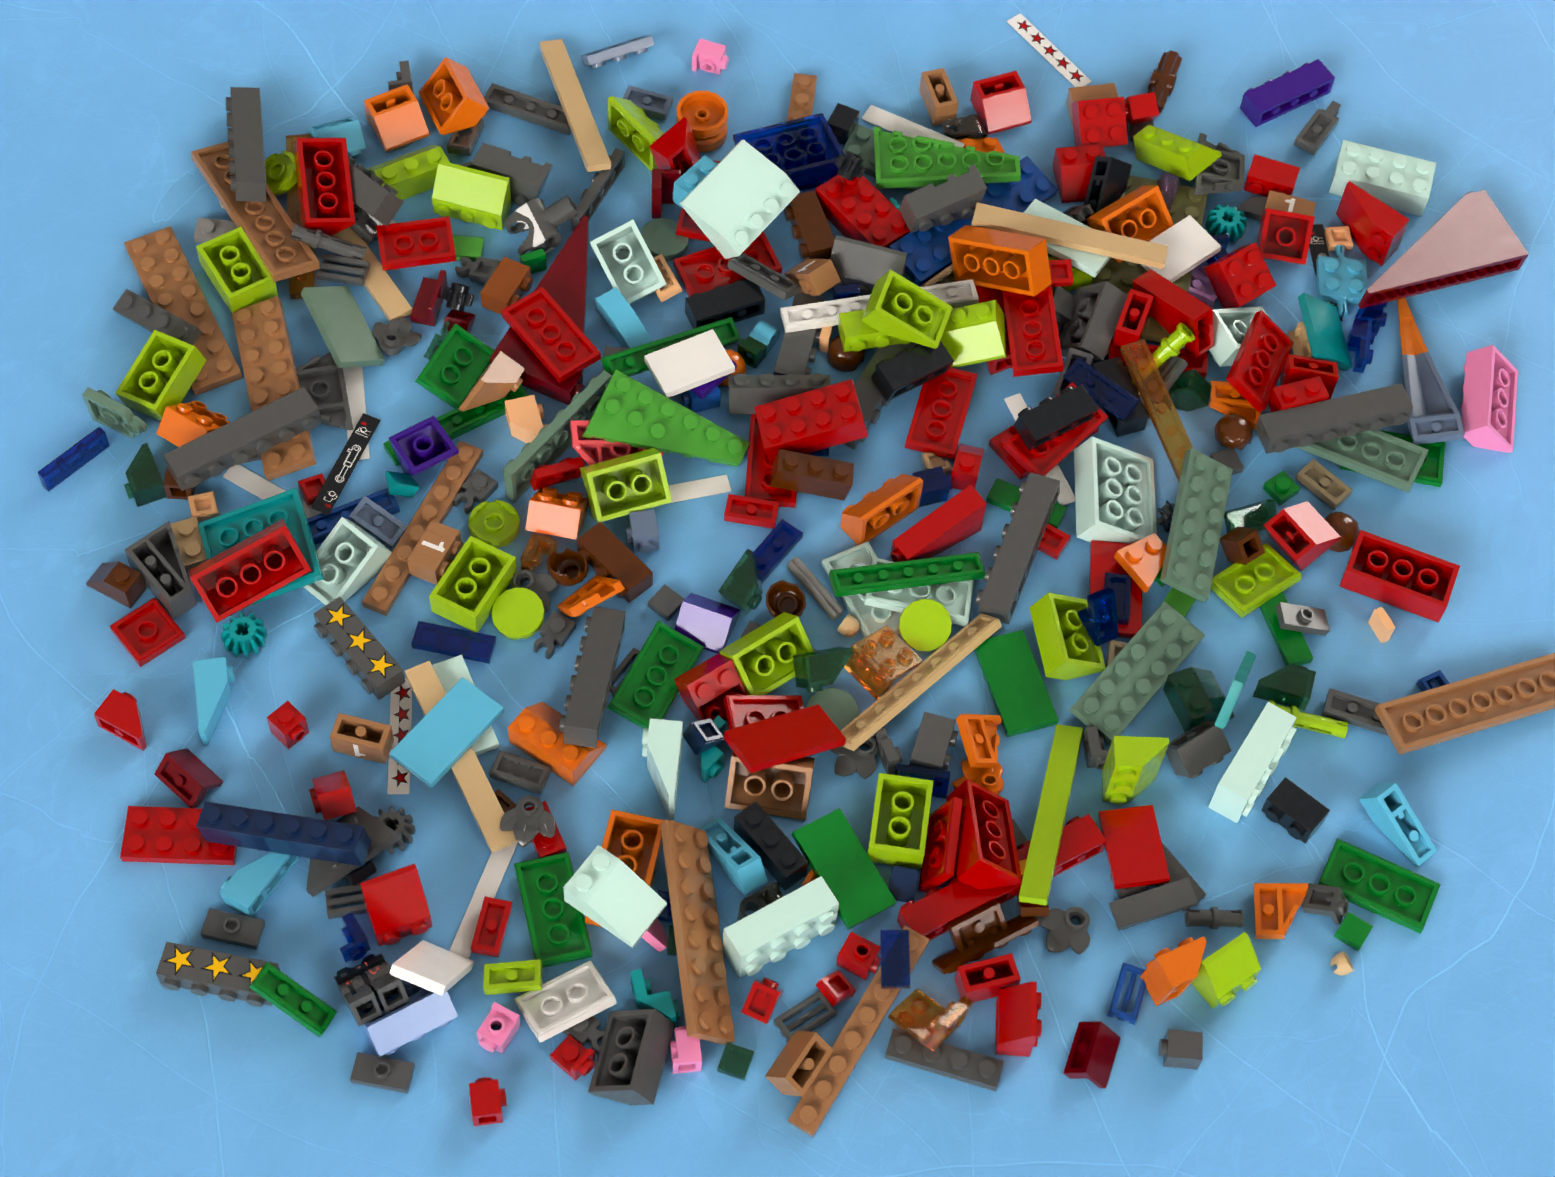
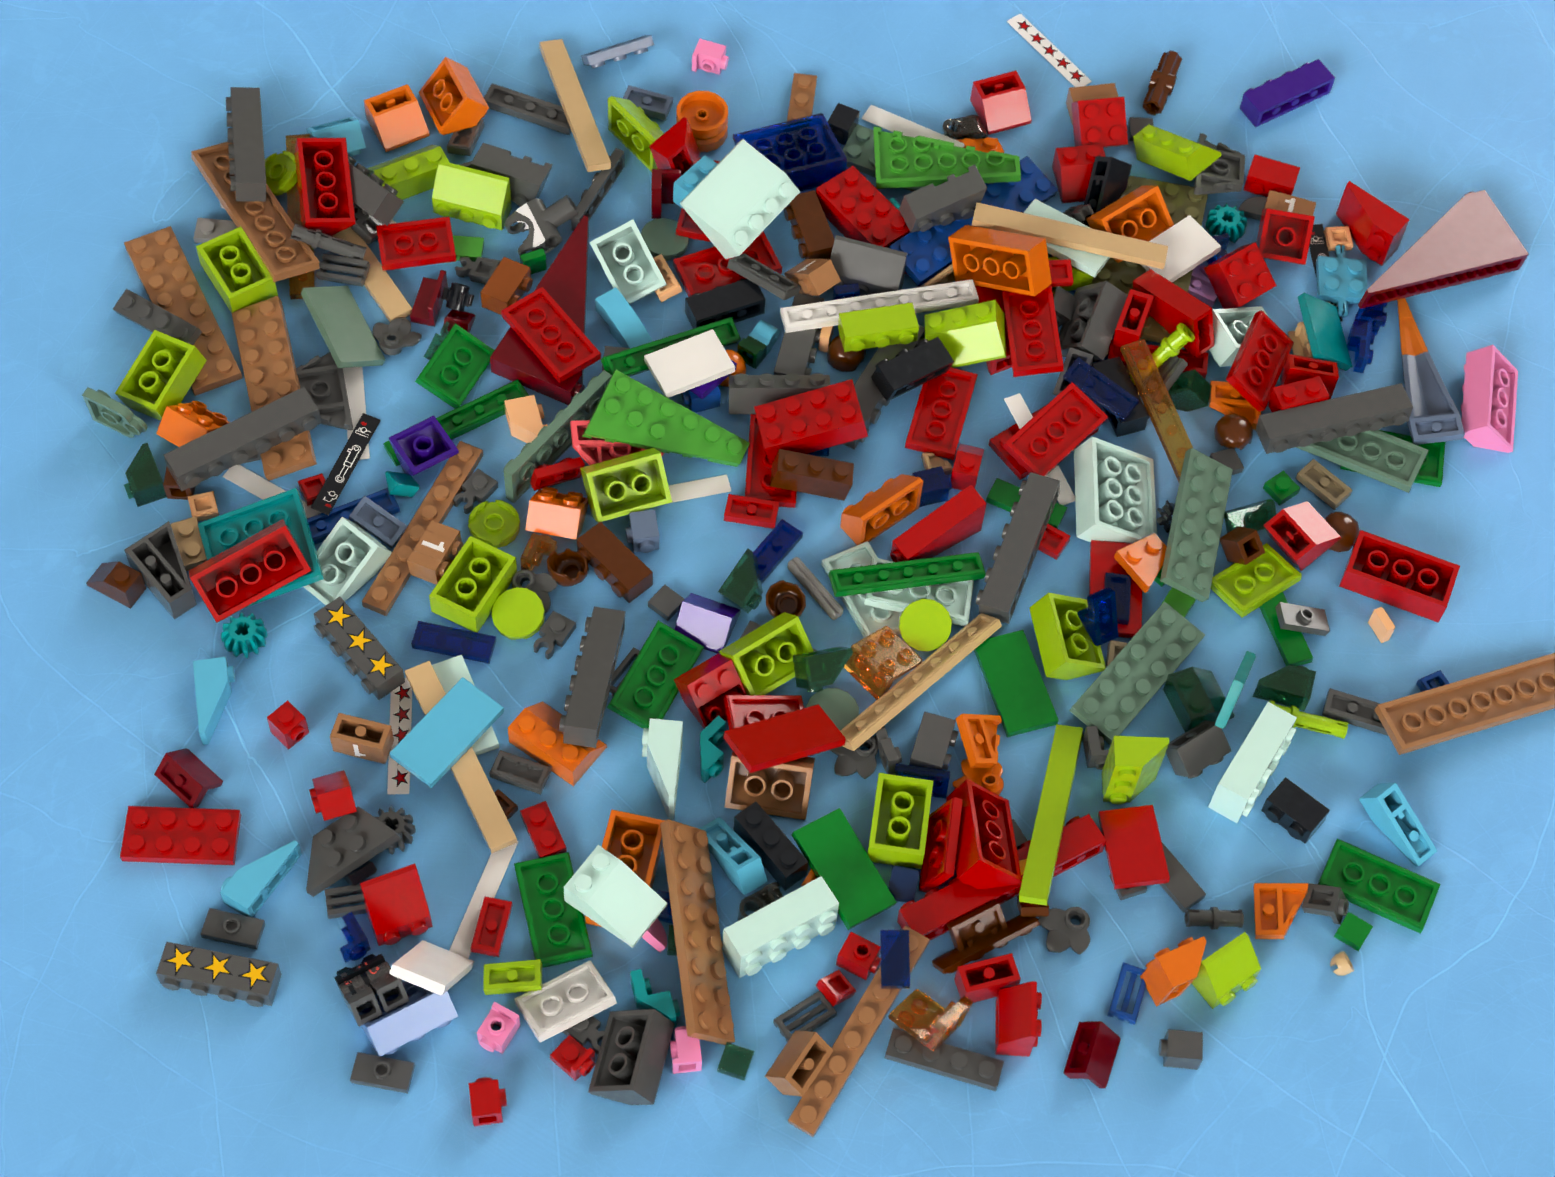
(73, 459): clear blue tile -> none
(122, 718): red slope -> none
(147, 632): red tile -> none
(284, 833): dark blue brick -> none
(293, 999): green tile -> none
(403, 77): dark grey bracket -> none
(495, 382): medium nougat slope -> none
(528, 823): dark grey plate -> none
(589, 595): orange wing -> none
(702, 735): dark blue slope -> none
(762, 1000): red bracket -> none
(849, 626): tan hinge -> none
(850, 166): black gear -> none
(906, 311): lime slope -> none
(938, 96): medium nougat brick -> none
(1055, 416): black brick -> none
(1141, 108): red brick -> none
(1153, 904): dark grey tile -> none
(1168, 186): cone -> none
(1318, 128): dark grey hinge -> none
(1388, 176): light aqua brick -> none

